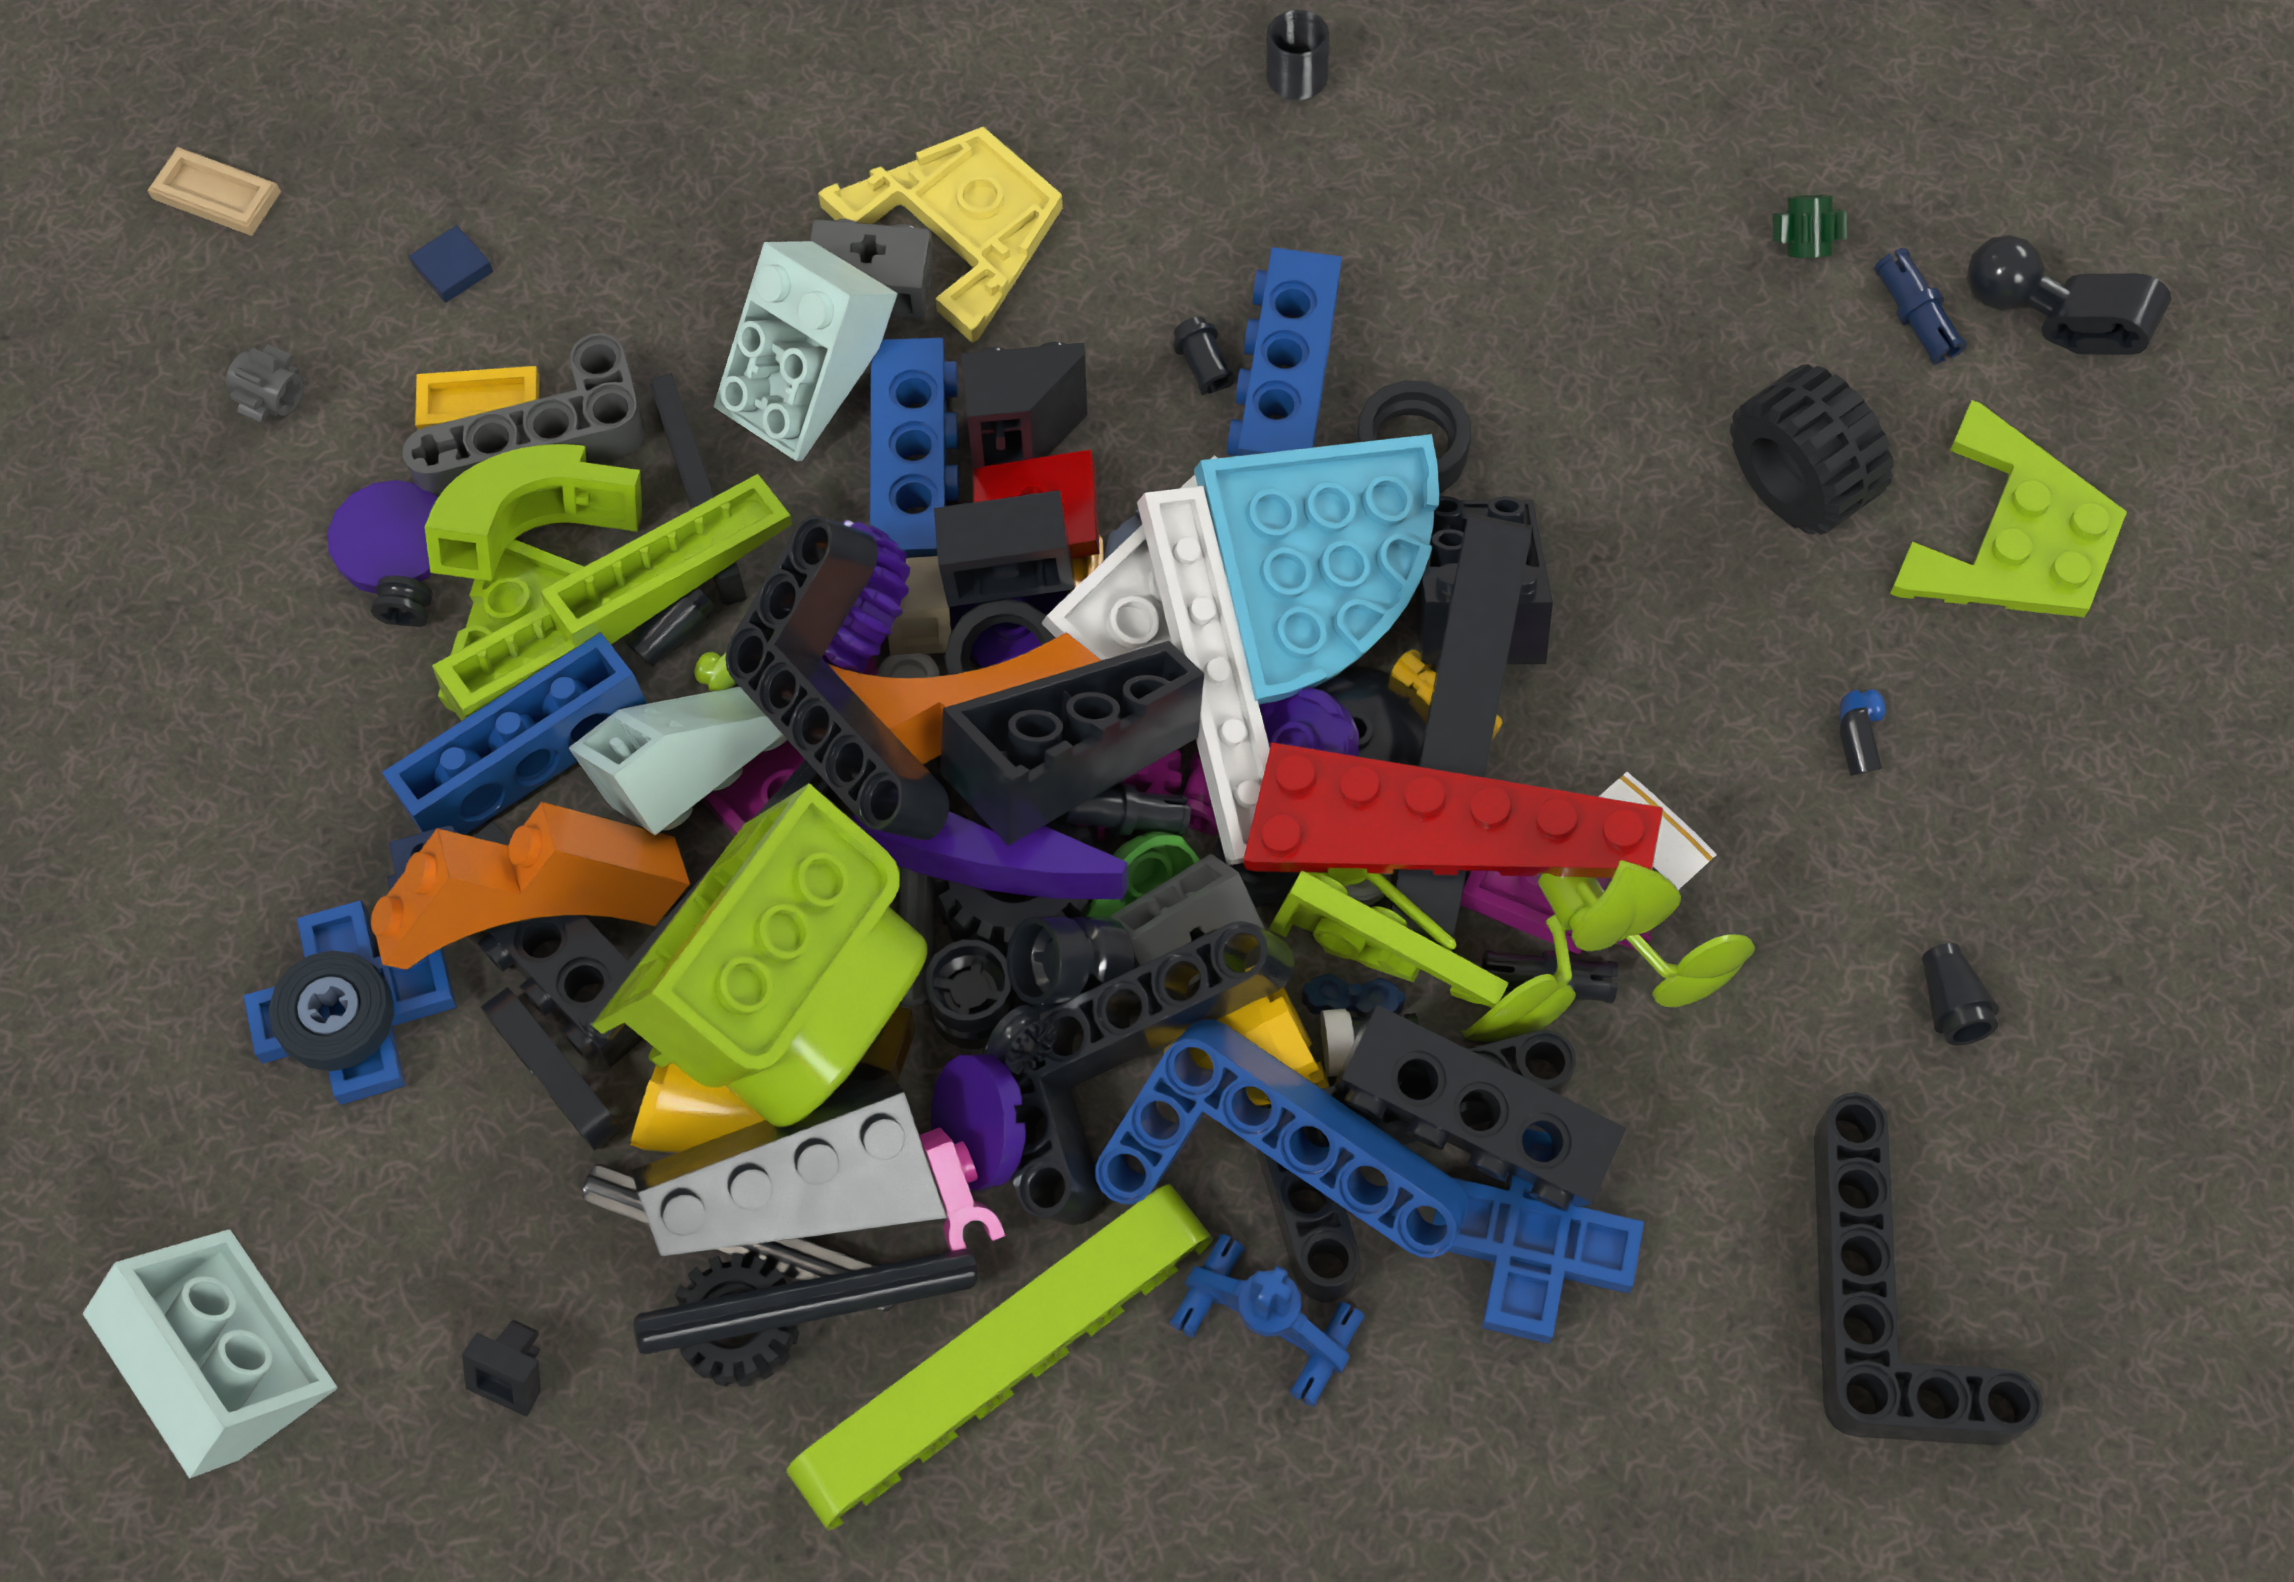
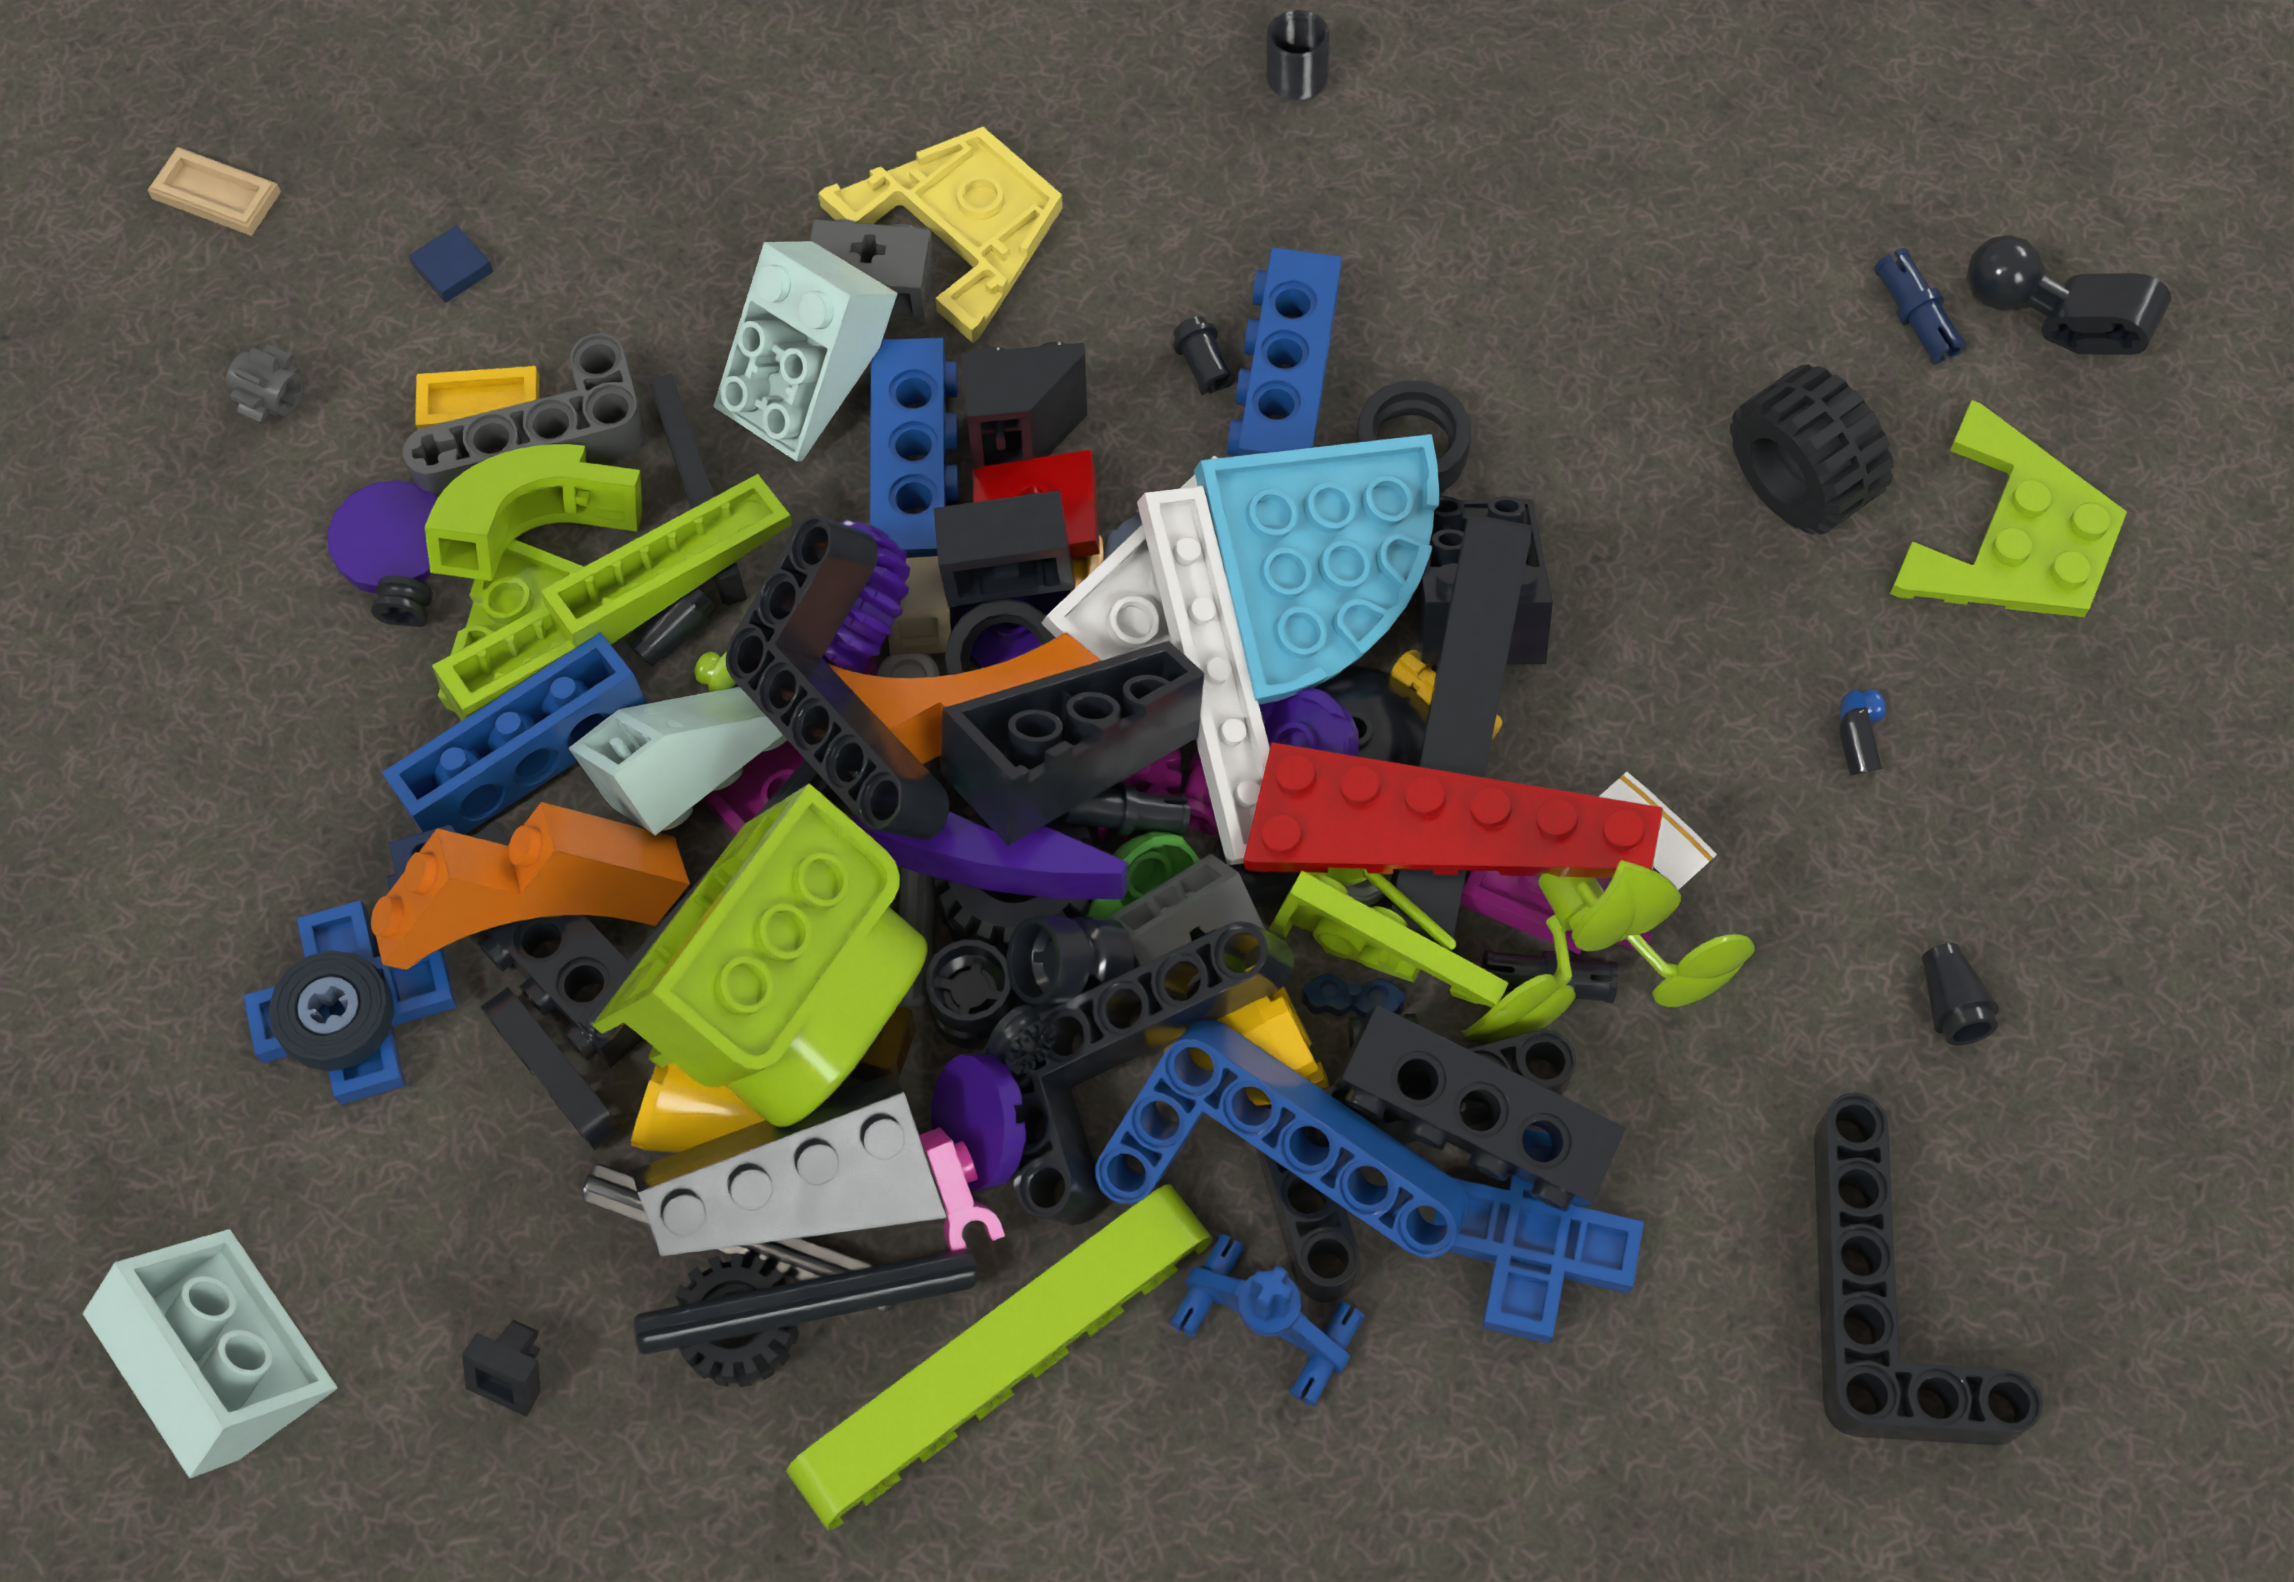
(1336, 1039): white tile -> none
(1810, 226): dark green gear -> none

